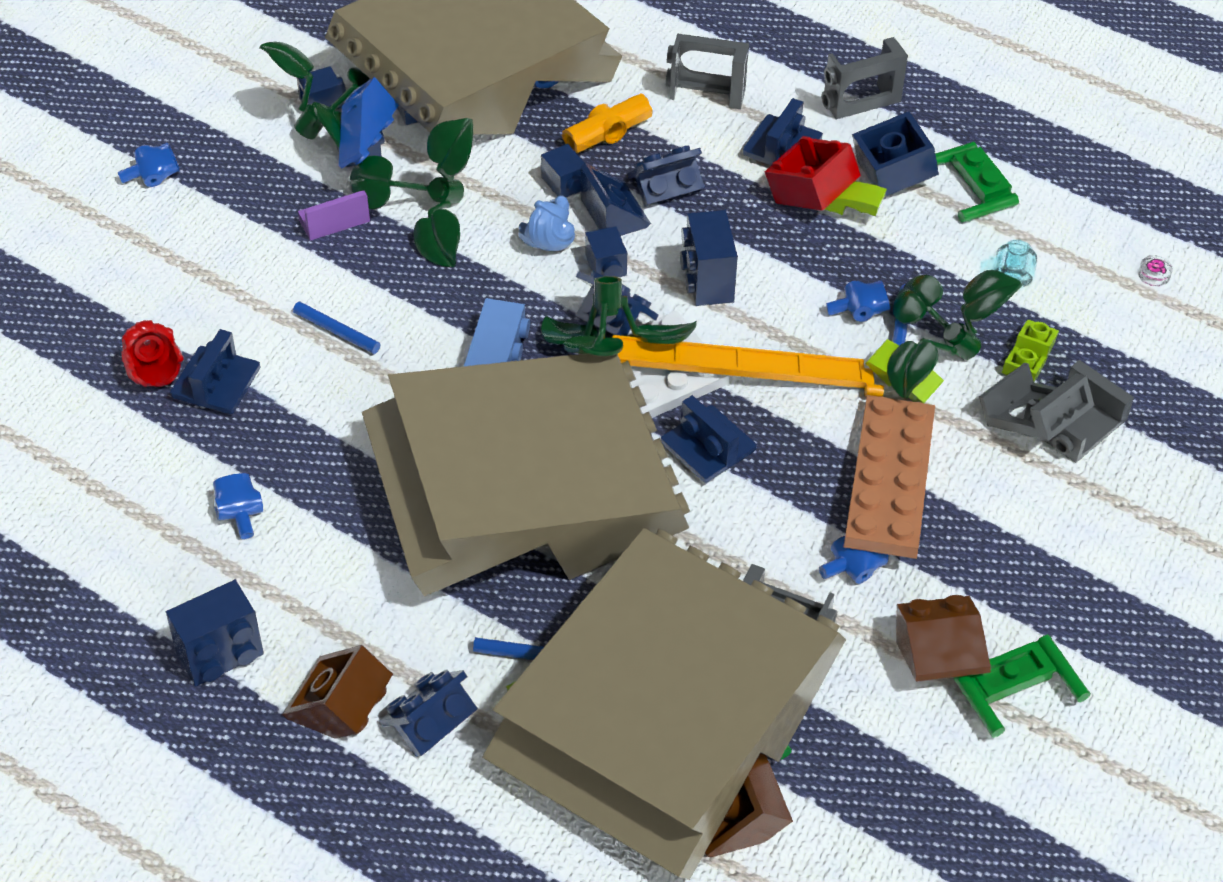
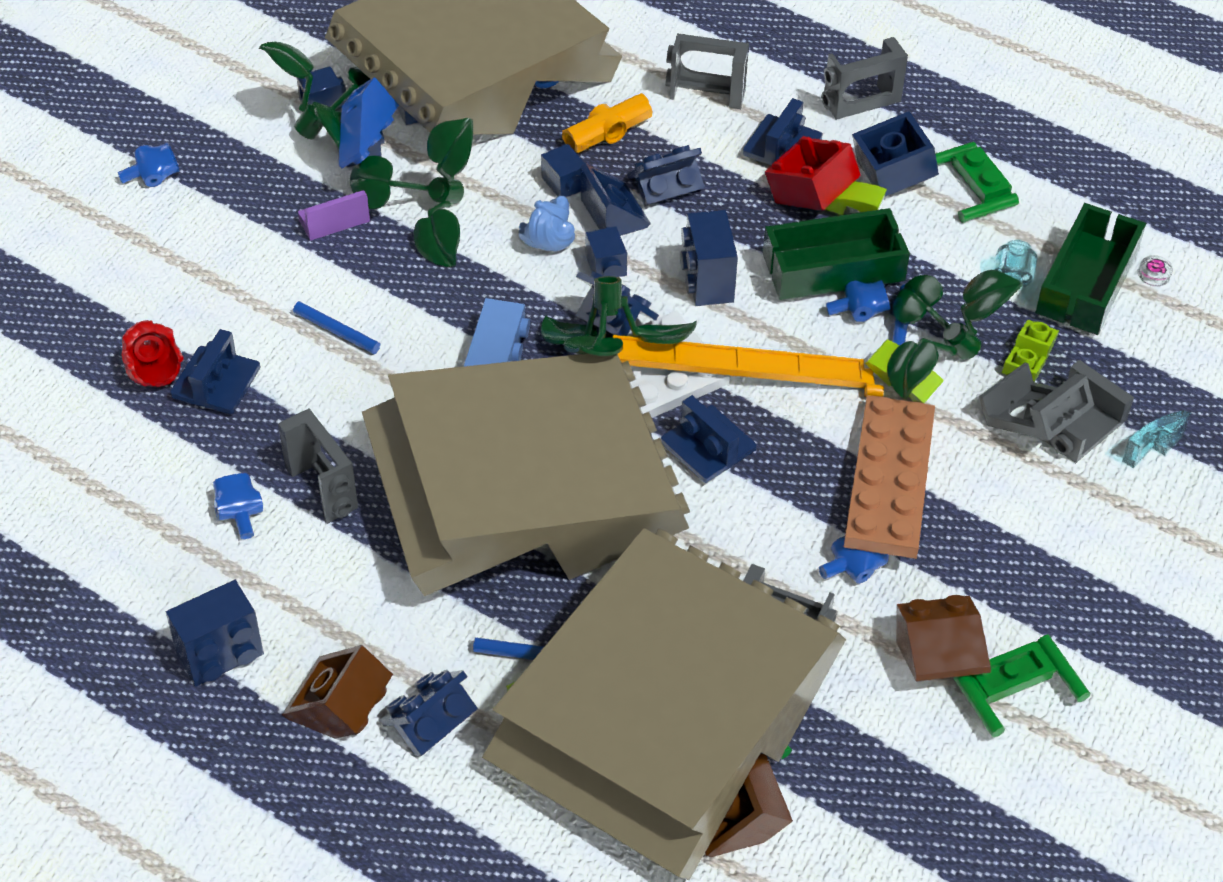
(301, 446): none -> dark grey panel
(833, 251): none -> dark green piece
(1090, 269): none -> dark green piece
(1157, 435): none -> clear light blue slope

